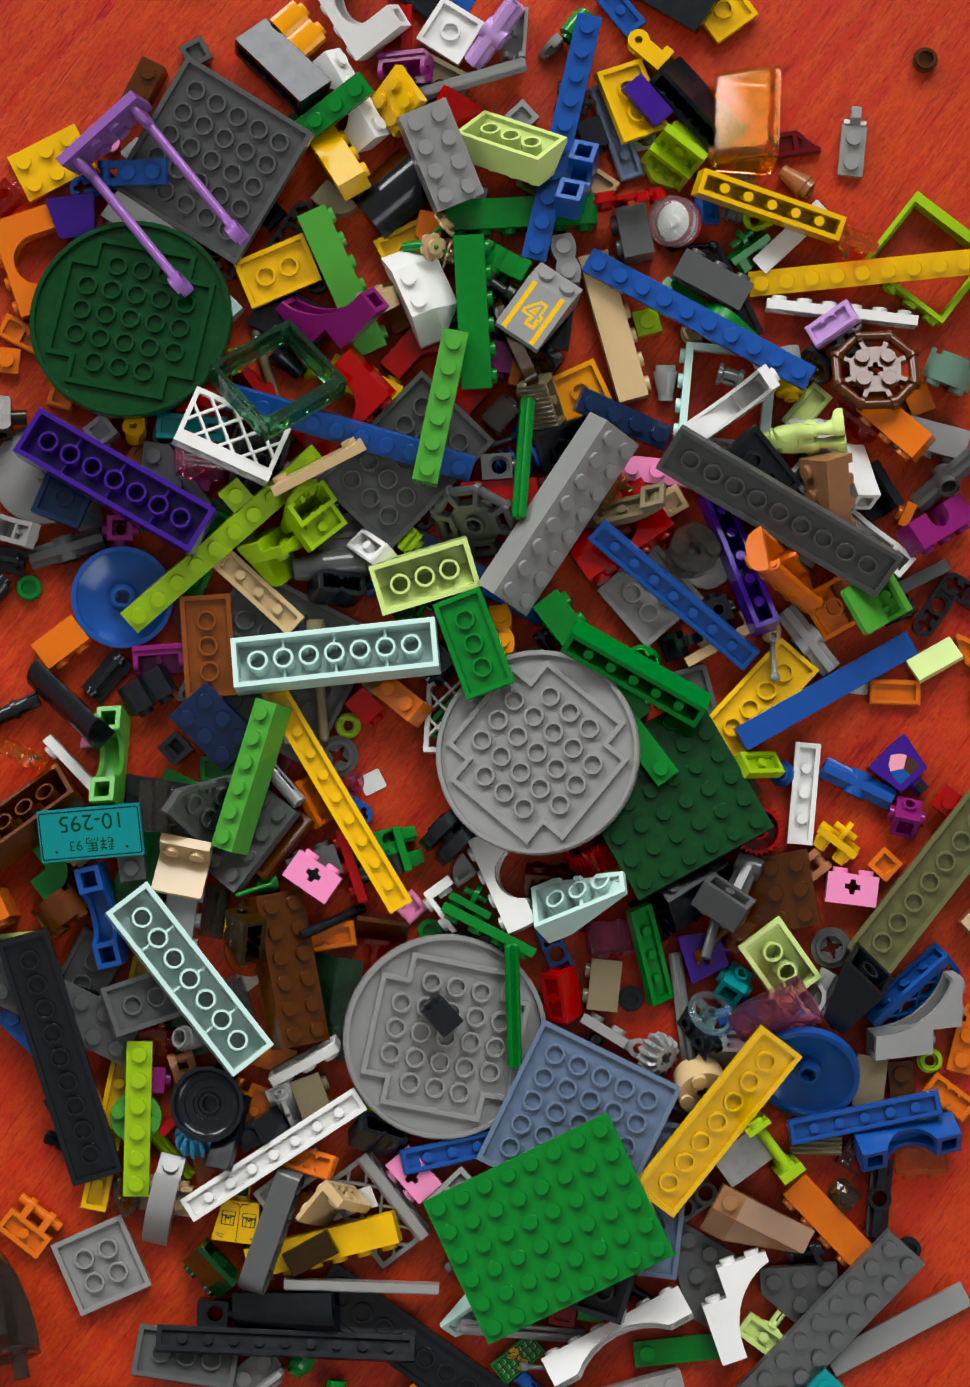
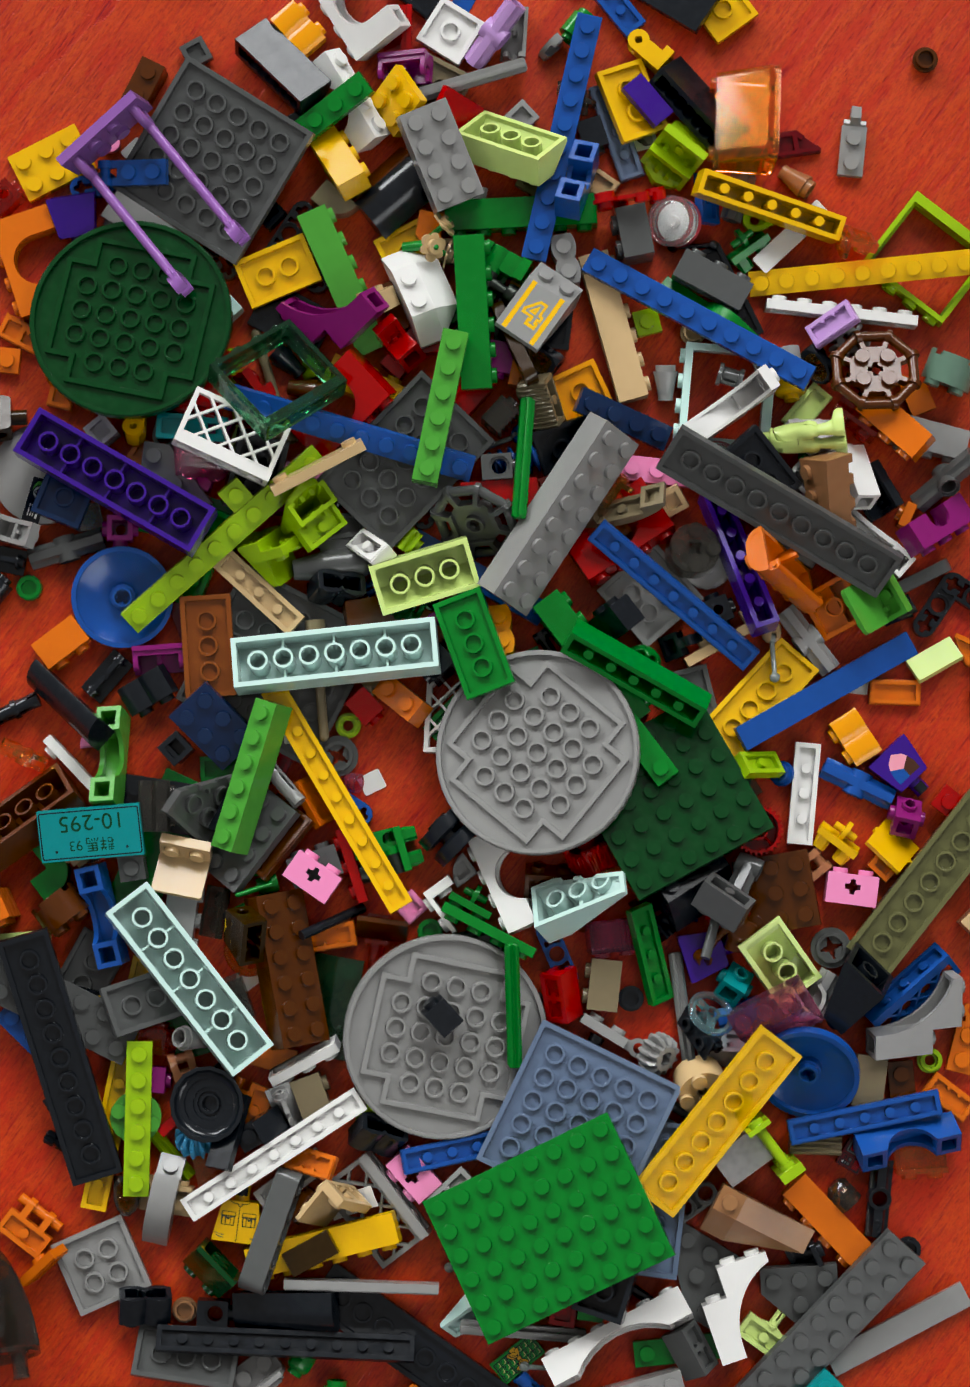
(34, 488): none -> black sticker
(42, 1264): none -> orange plate
(144, 1305): none -> black brick
(184, 1309): none -> medium nougat plate
(301, 387): none -> reddish brown cone
(364, 611): none -> reddish brown slope
(398, 343): none -> red brick
(616, 616): none -> black brick
(690, 1350): none -> dark grey hinge
(854, 738): none -> light orange brick
(891, 849): none -> yellow piece

